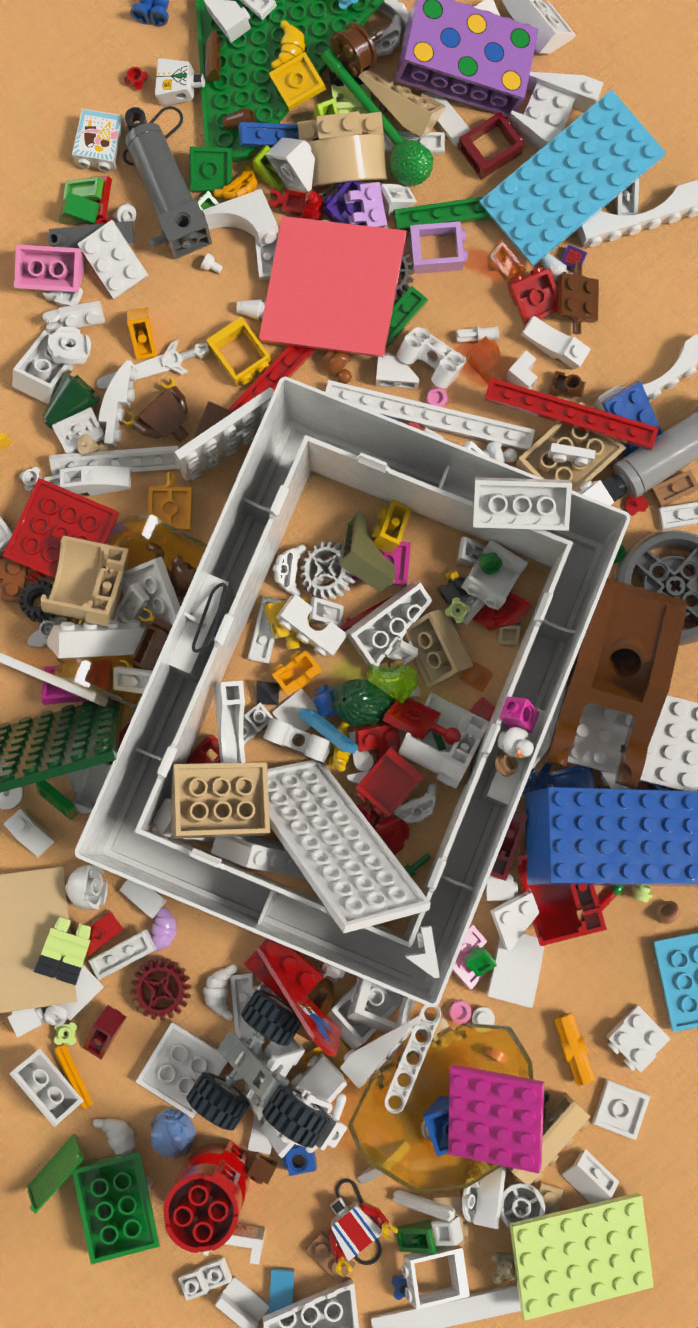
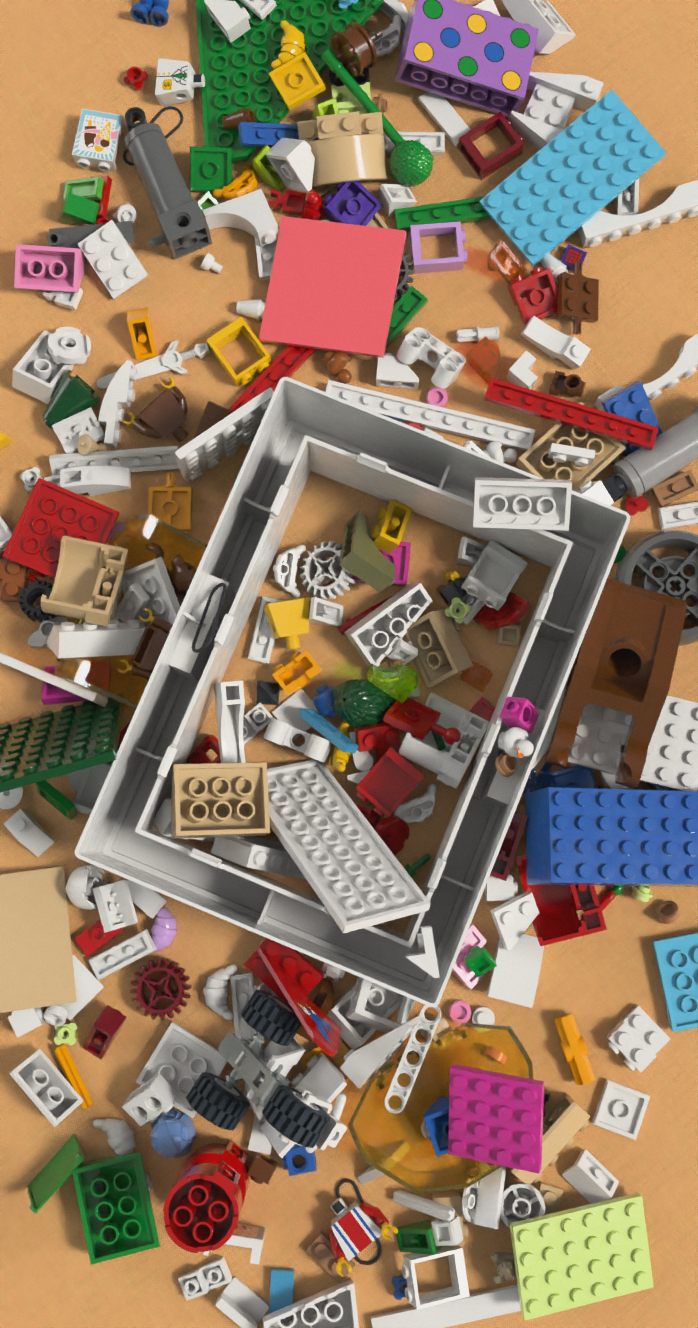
(65, 945): yellowish green hips -> none
(74, 316): white hinge -> none
(115, 905): none -> white bracket
(131, 679): white plate -> none
(150, 1100): none -> white brick
(212, 58): reddish brown slope -> none
(295, 616): white arch -> none
(371, 205): lavender plate -> none
(412, 111): tan wedge -> none
(490, 563): green tile -> none

